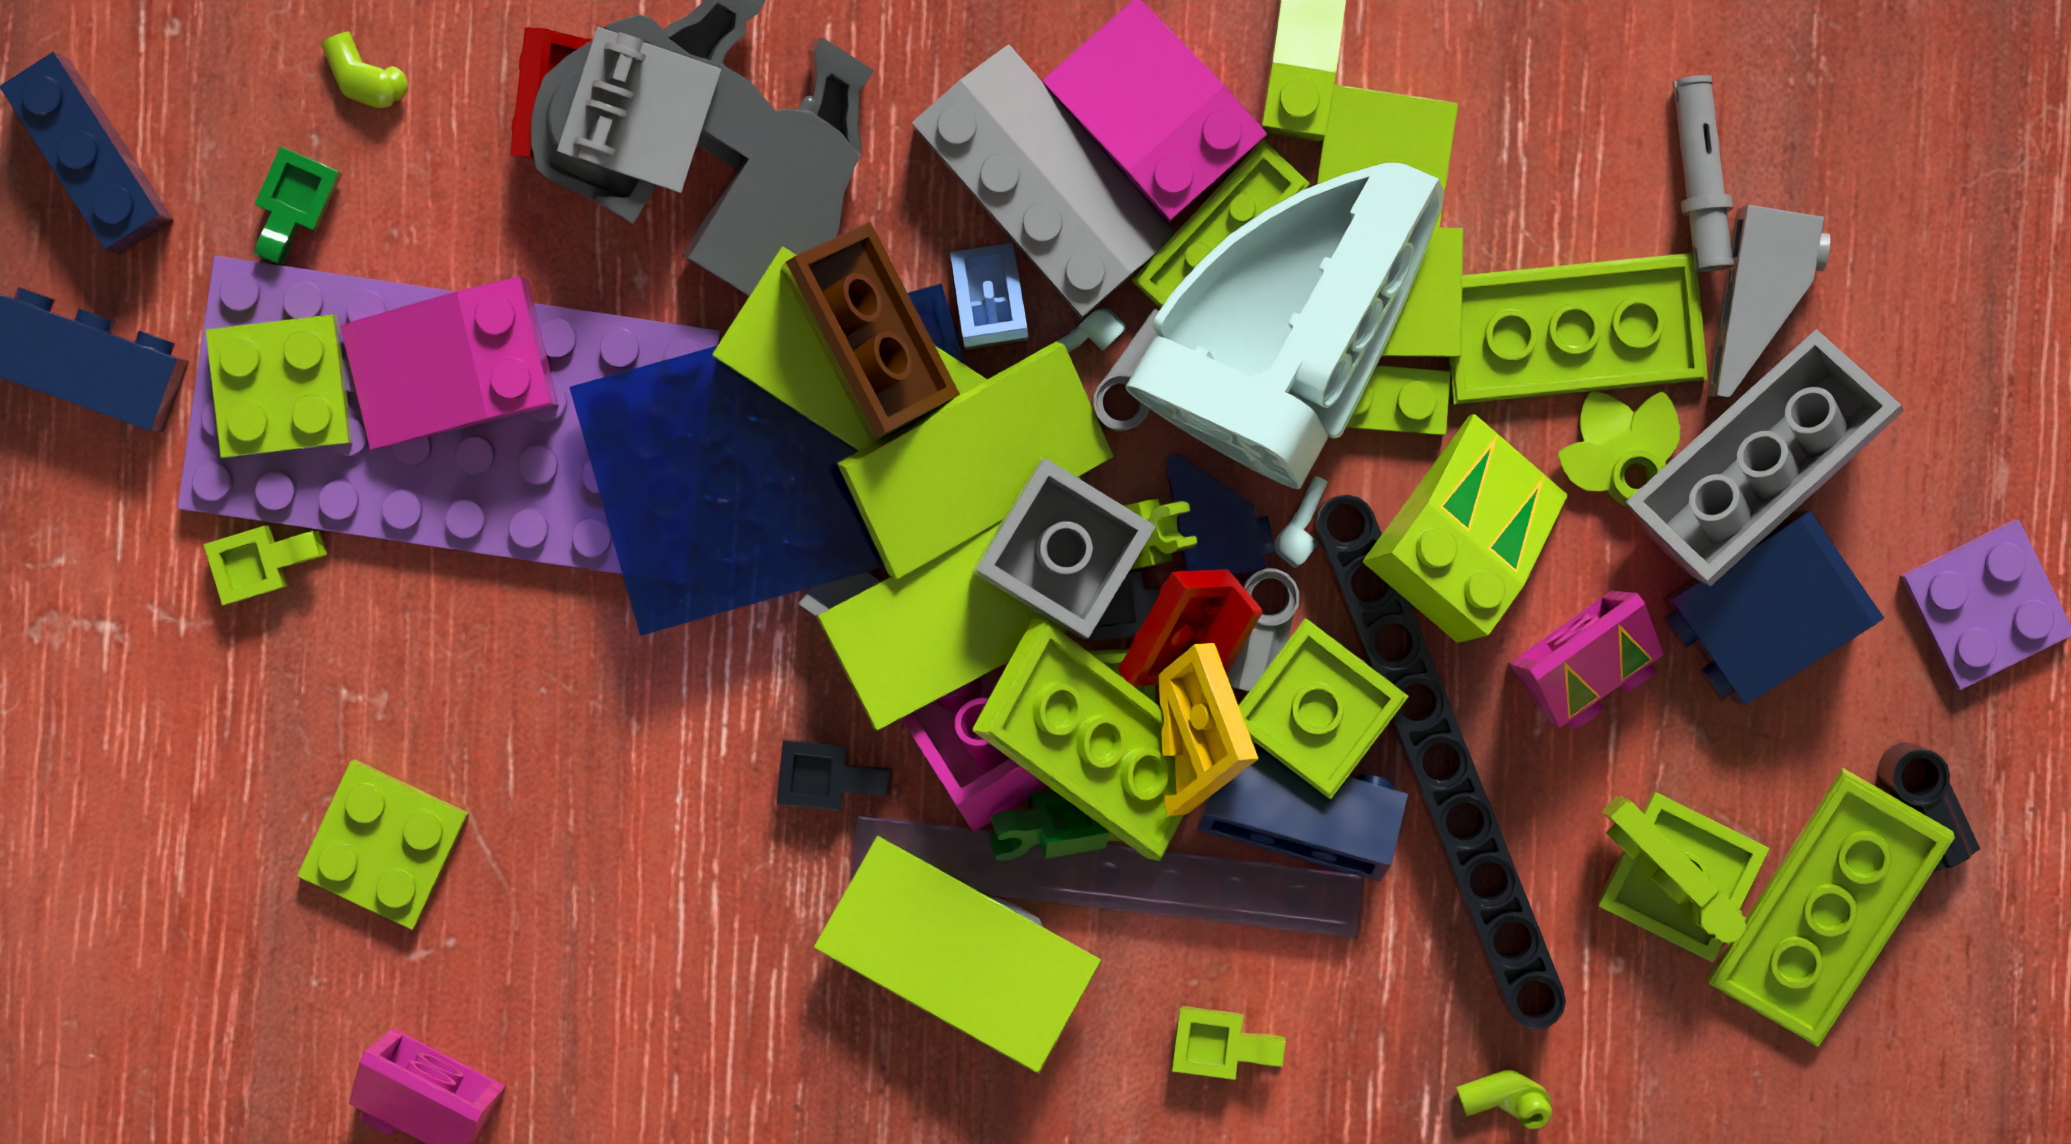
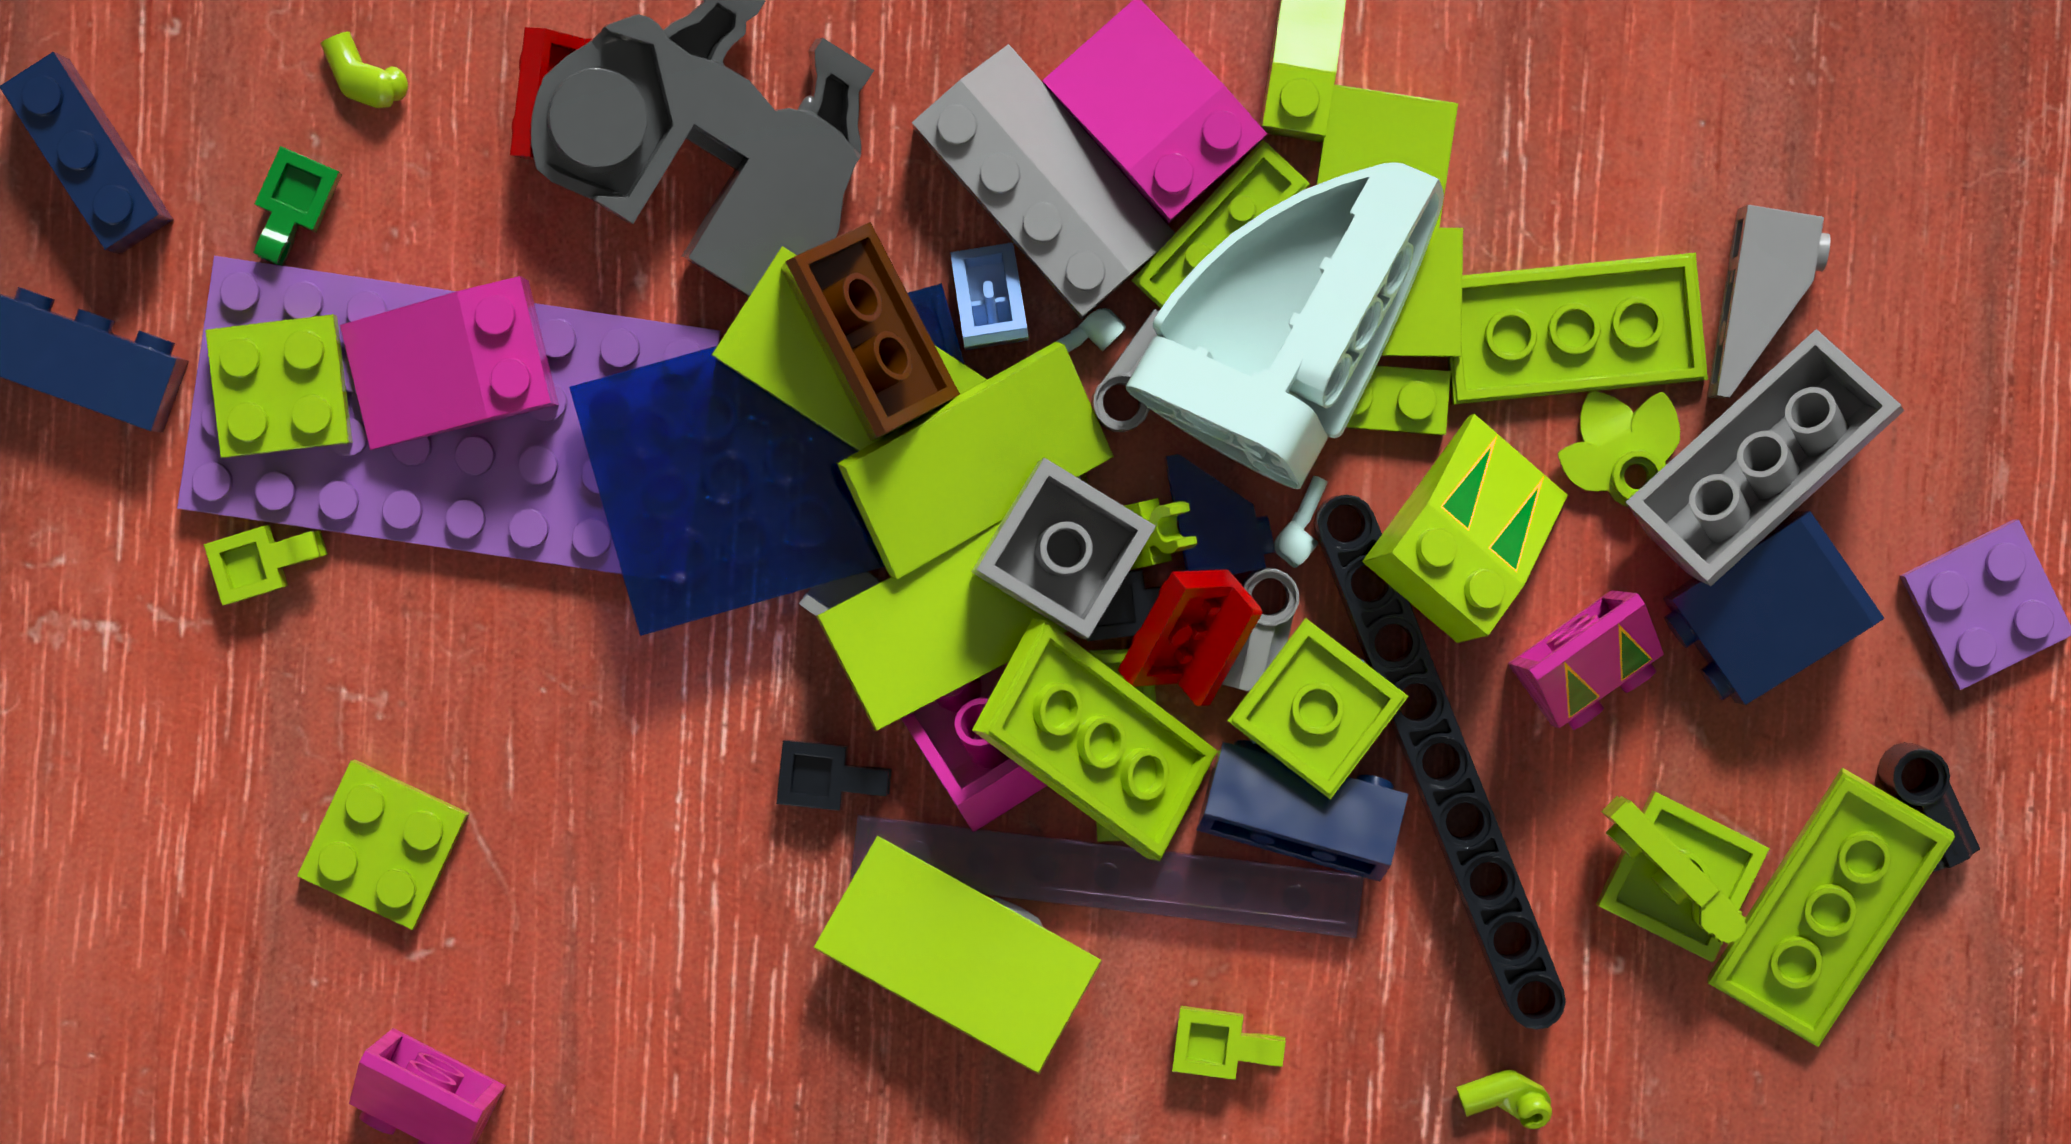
(638, 109): light grey hinge -> none
(1049, 822): green plate -> none
(1201, 728): yellow wing -> none
(1703, 174): light grey pin -> none

